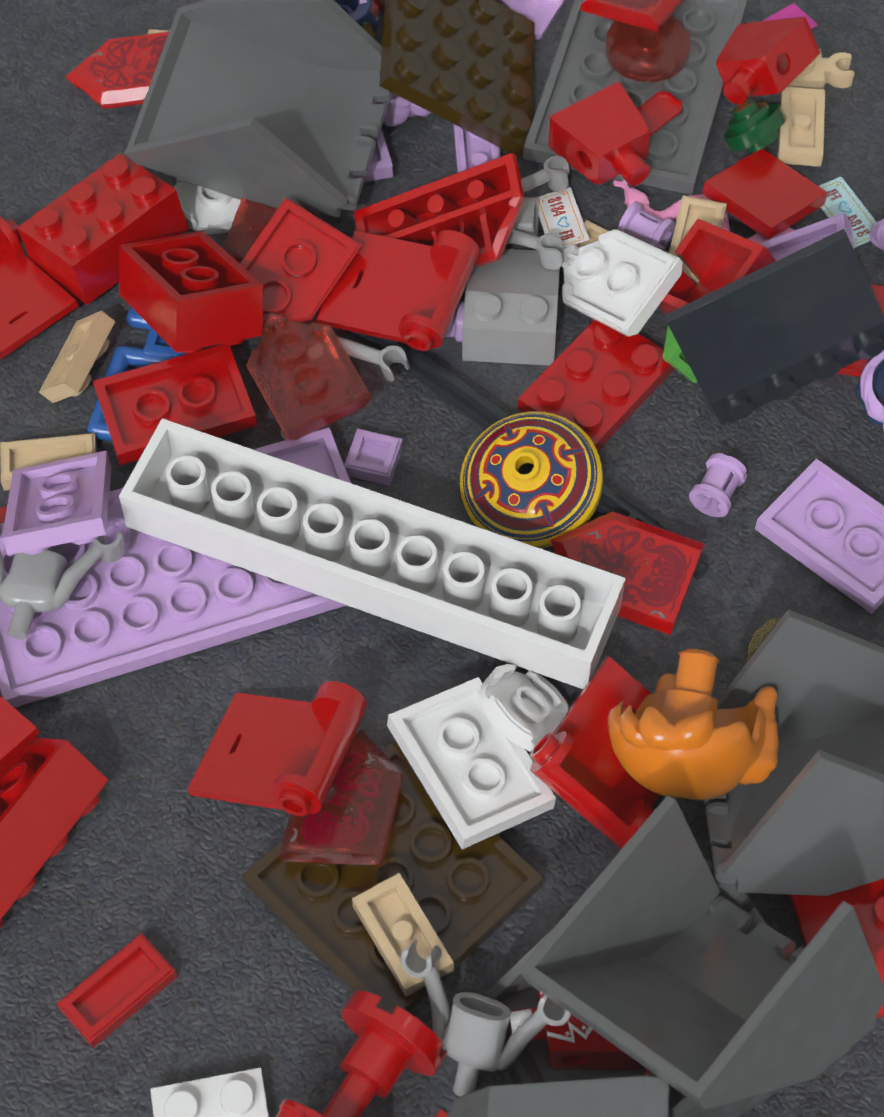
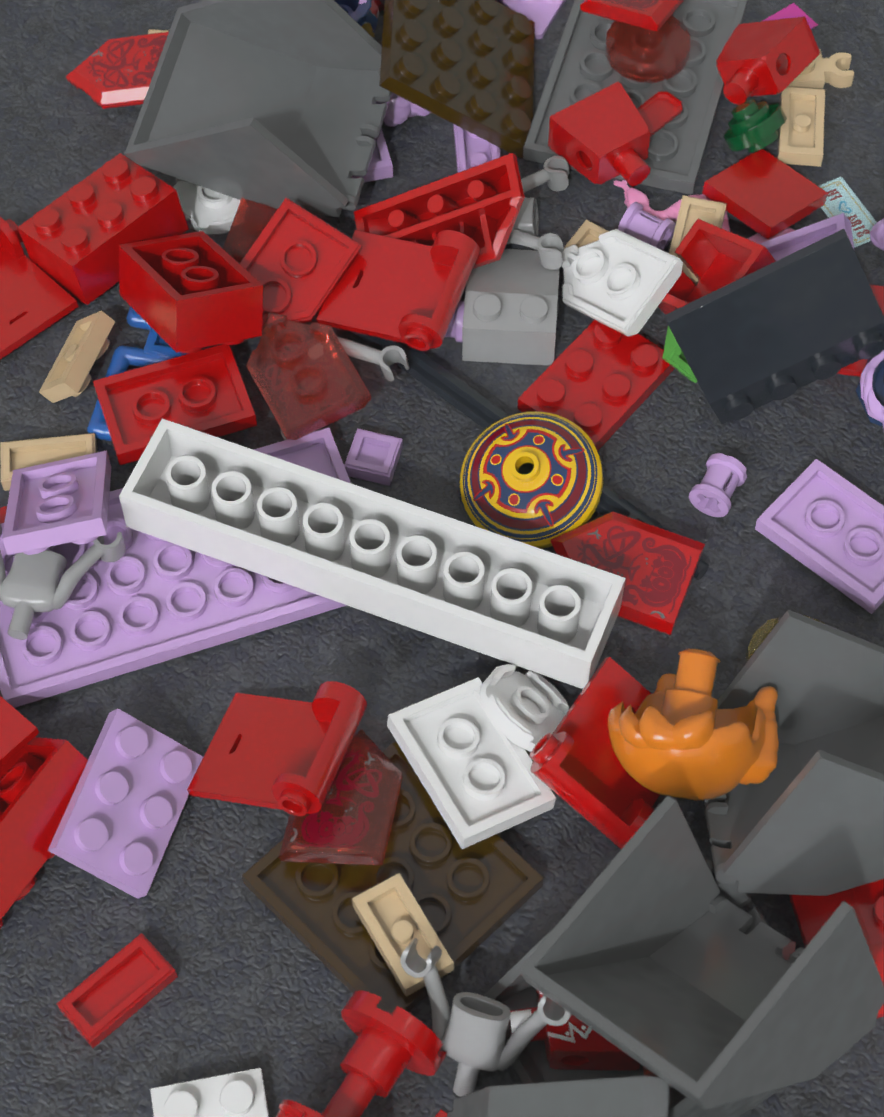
(126, 804): none -> lavender plate
(562, 217): white sticker -> none

